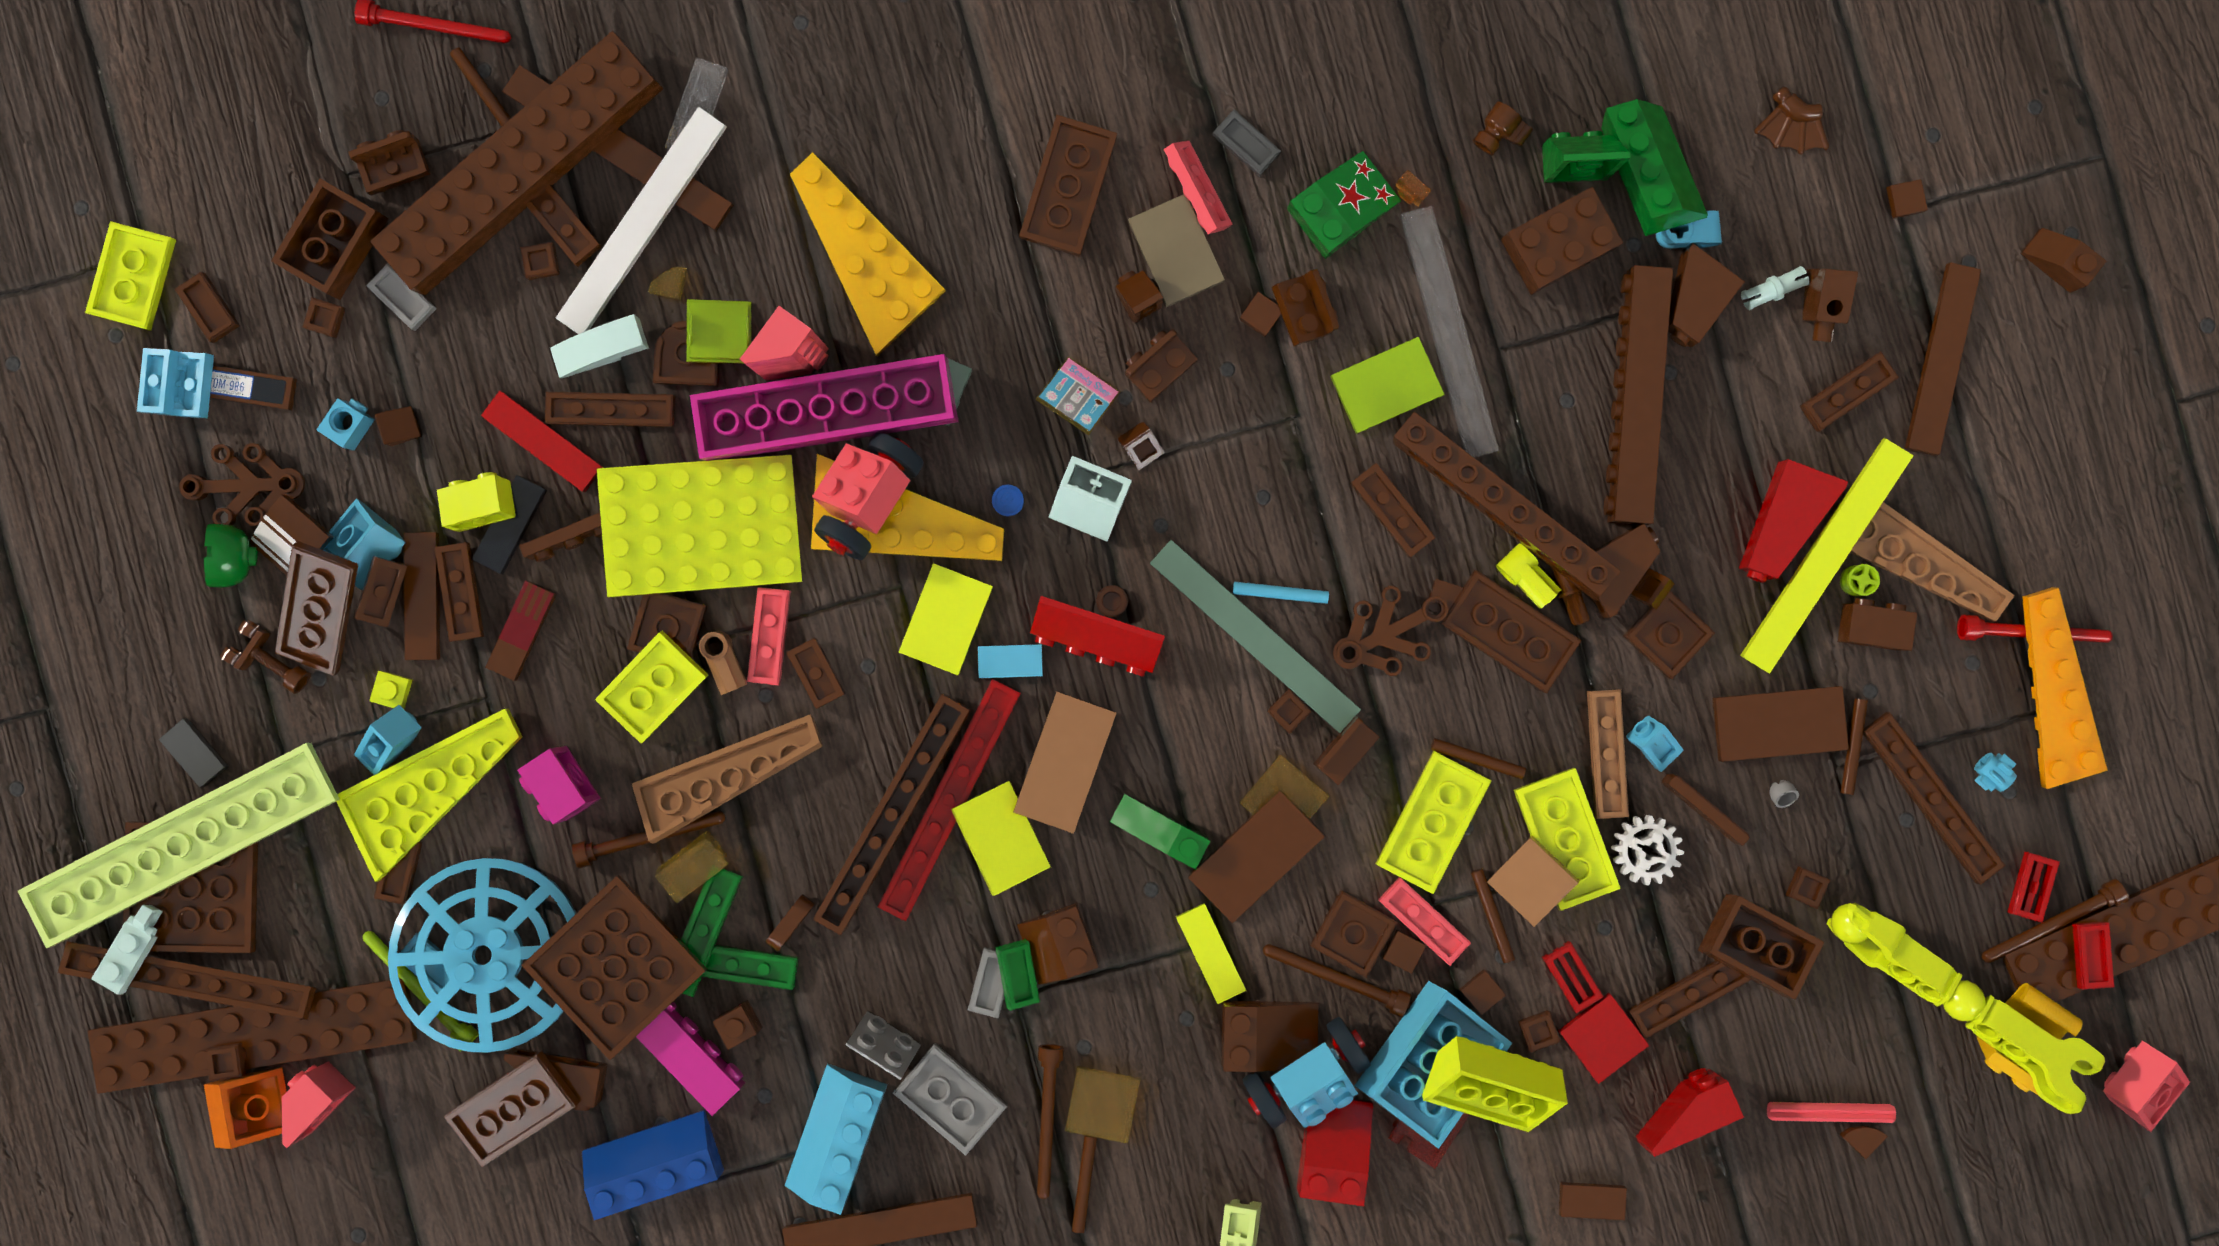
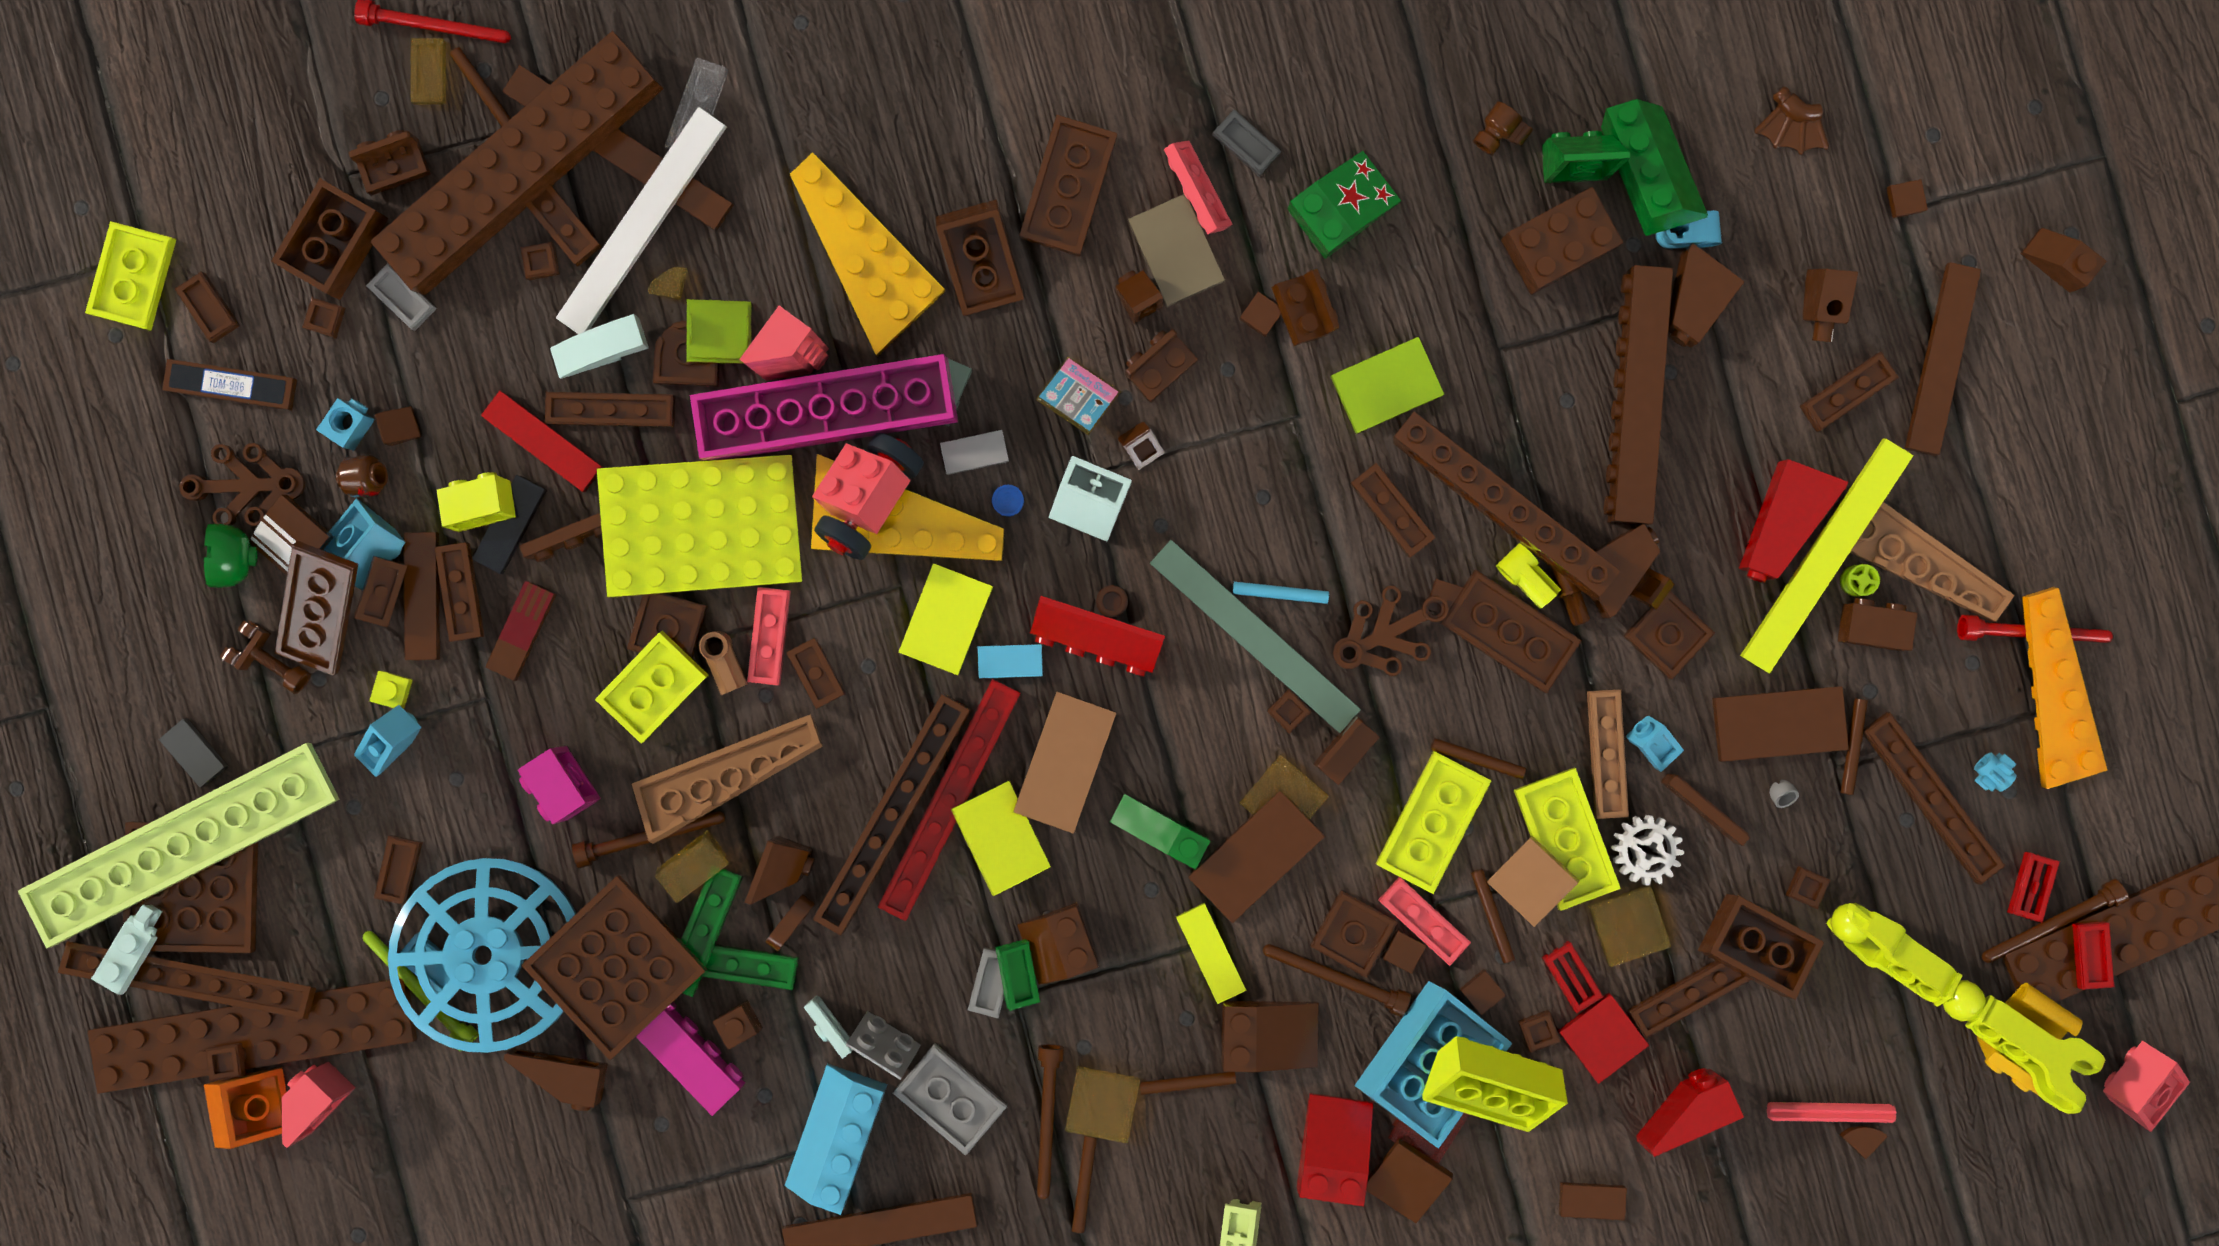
(175, 383): medium azure slope -> none
(361, 476): none -> reddish brown head
(409, 798): neon yellow wing -> none
(428, 71): none -> clear yellow tile
(511, 1108): tile -> none
(650, 1165): blue slope -> none
(780, 866): none -> reddish brown slope
(827, 1026): none -> light aqua plate
(974, 452): none -> light grey tile
(979, 257): none -> reddish brown slope
(1187, 1083): none -> reddish brown piece
(1311, 1083): medium azure brick -> none
(1408, 1180): none -> reddish brown tile
(1412, 189): clear orange plate -> none
(1449, 332): clear tile -> none
(1629, 926): none -> clear yellow tile
(1775, 288): light aqua pin -> none

